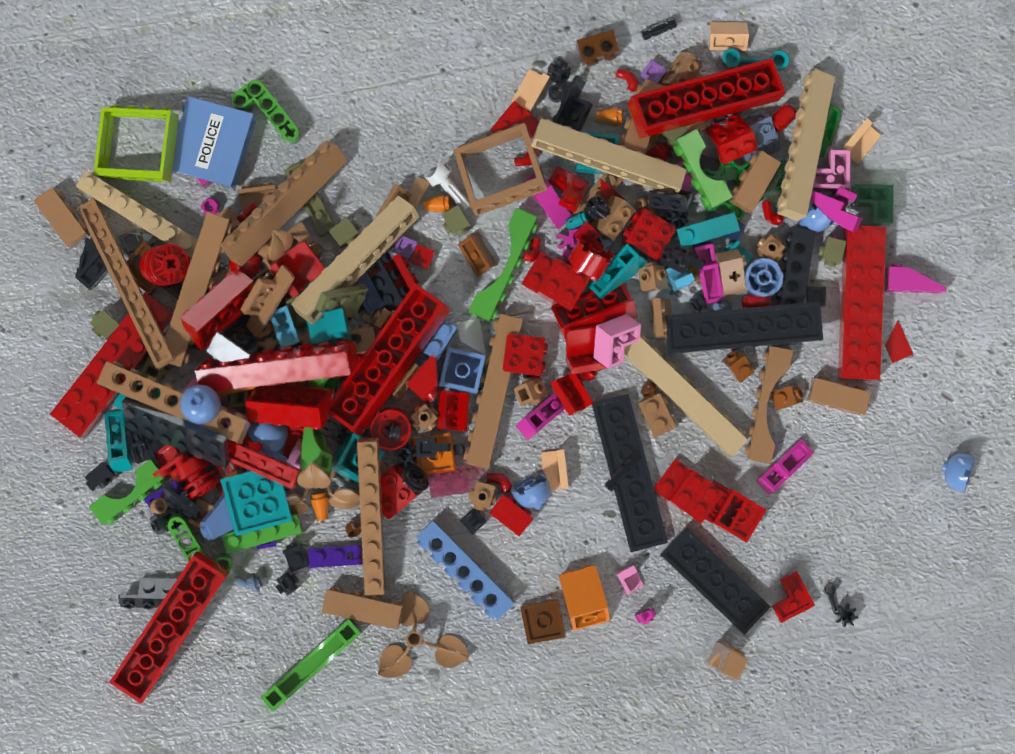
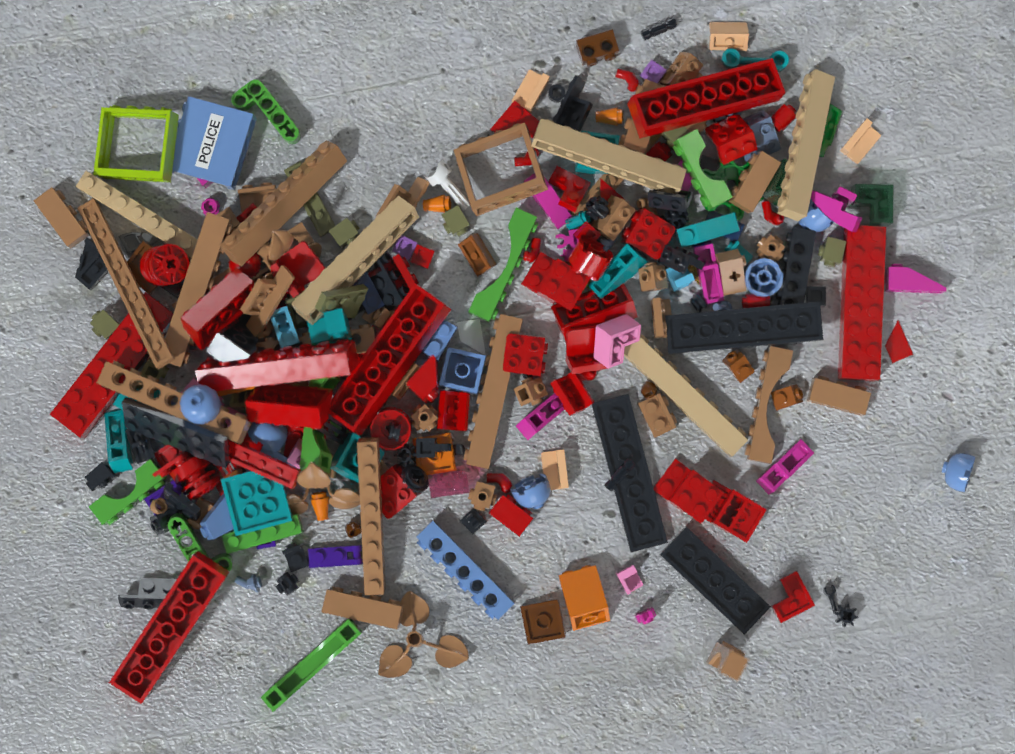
(559, 71): black gear -> none
(836, 174): bright pink brick -> none

